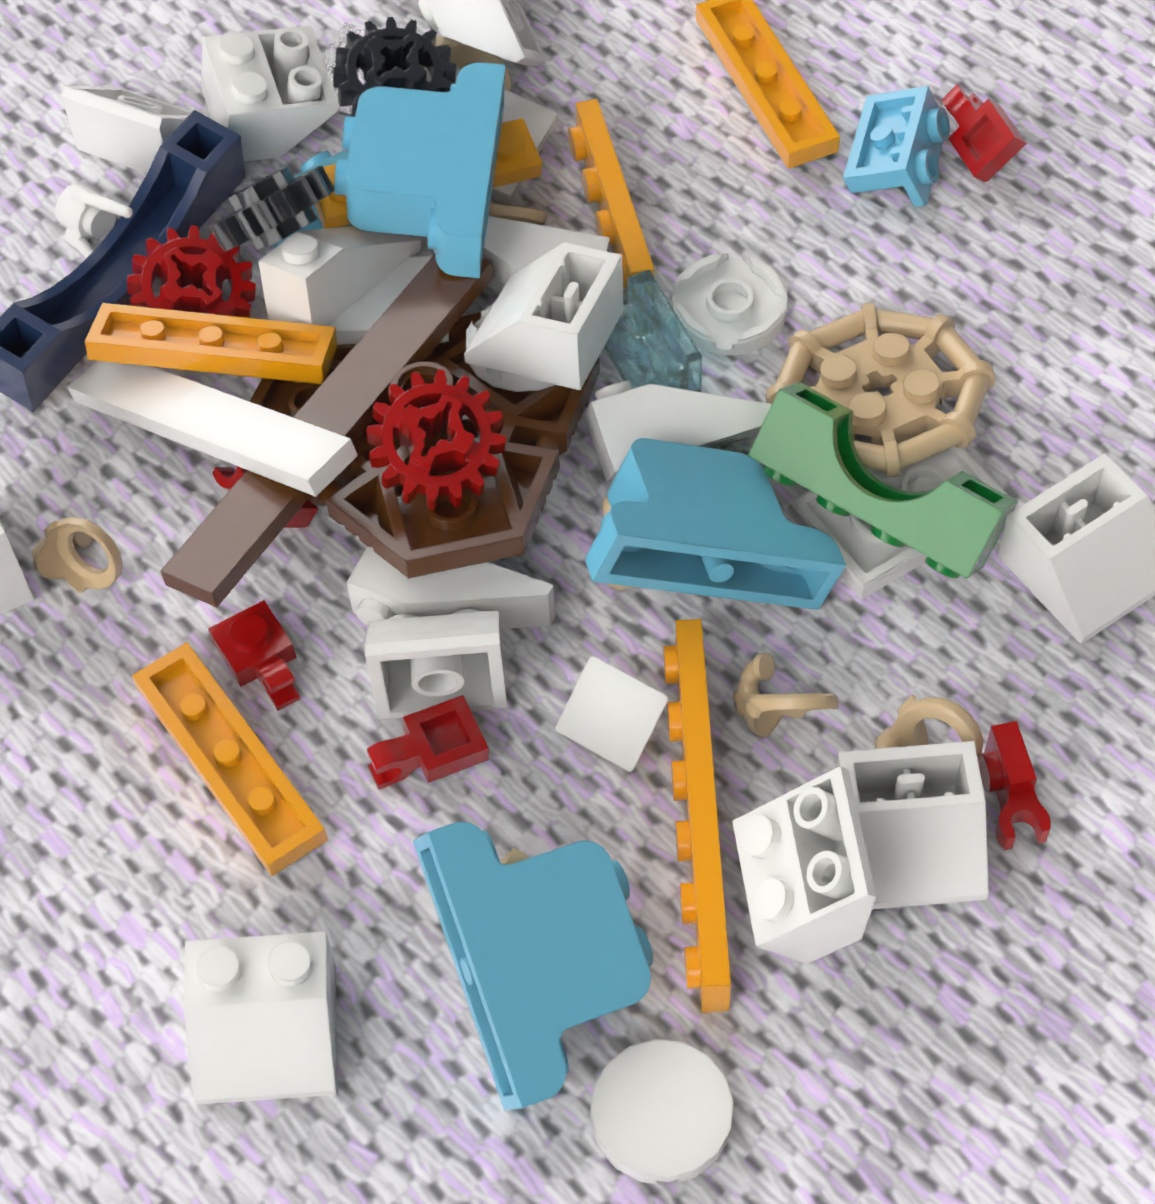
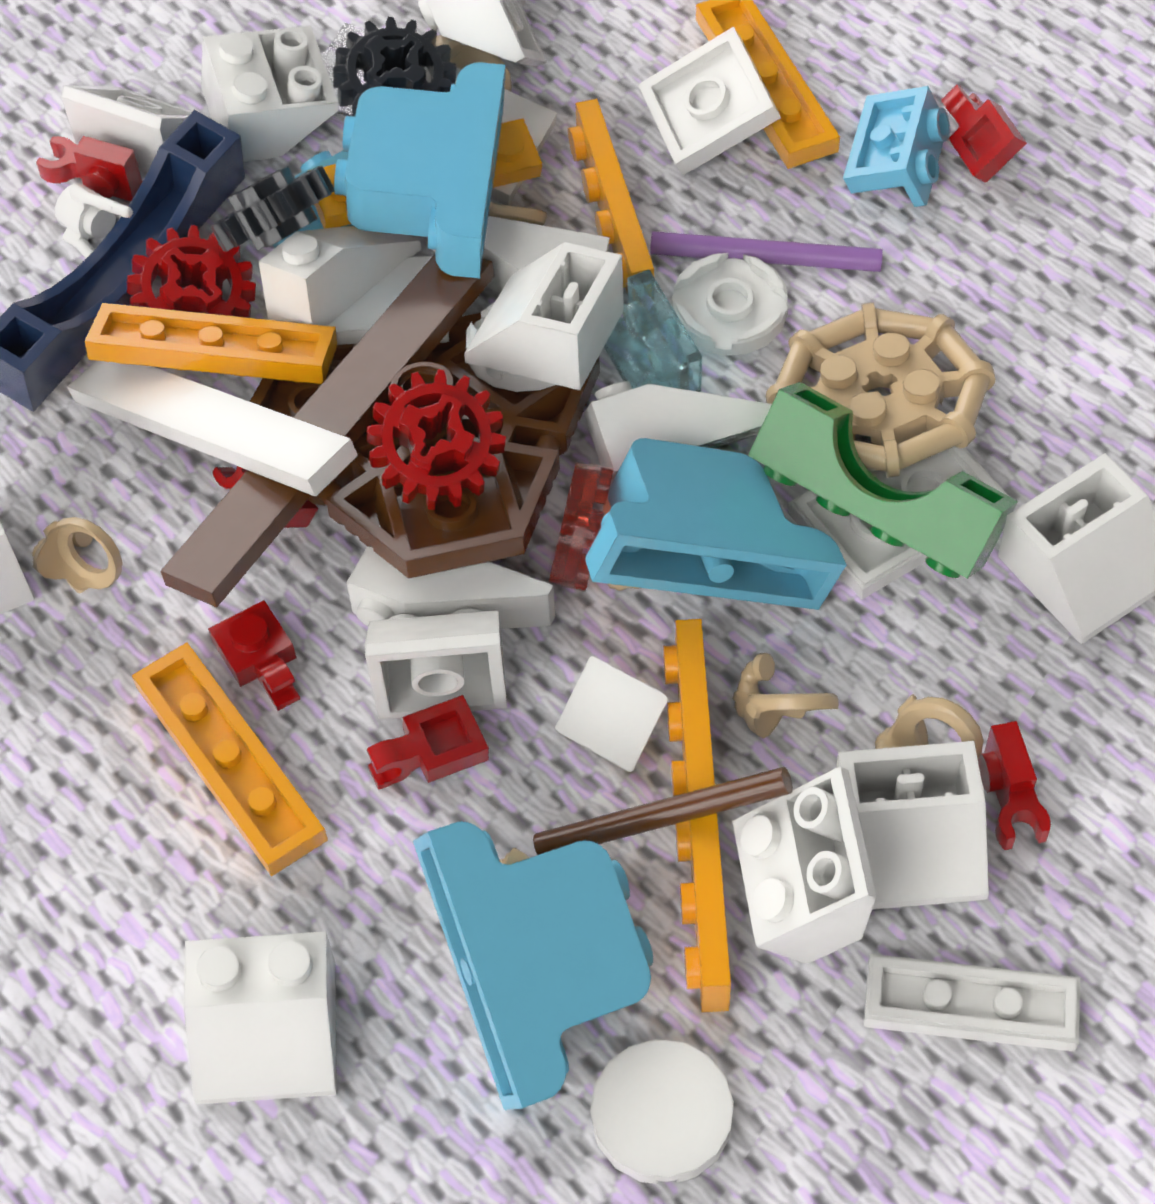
(100, 165): none -> red plate
(580, 524): none -> clear red plate
(669, 811): none -> reddish brown bar
(708, 101): none -> white plate
(768, 251): none -> medium lavender bar
(972, 1002): none -> white tile

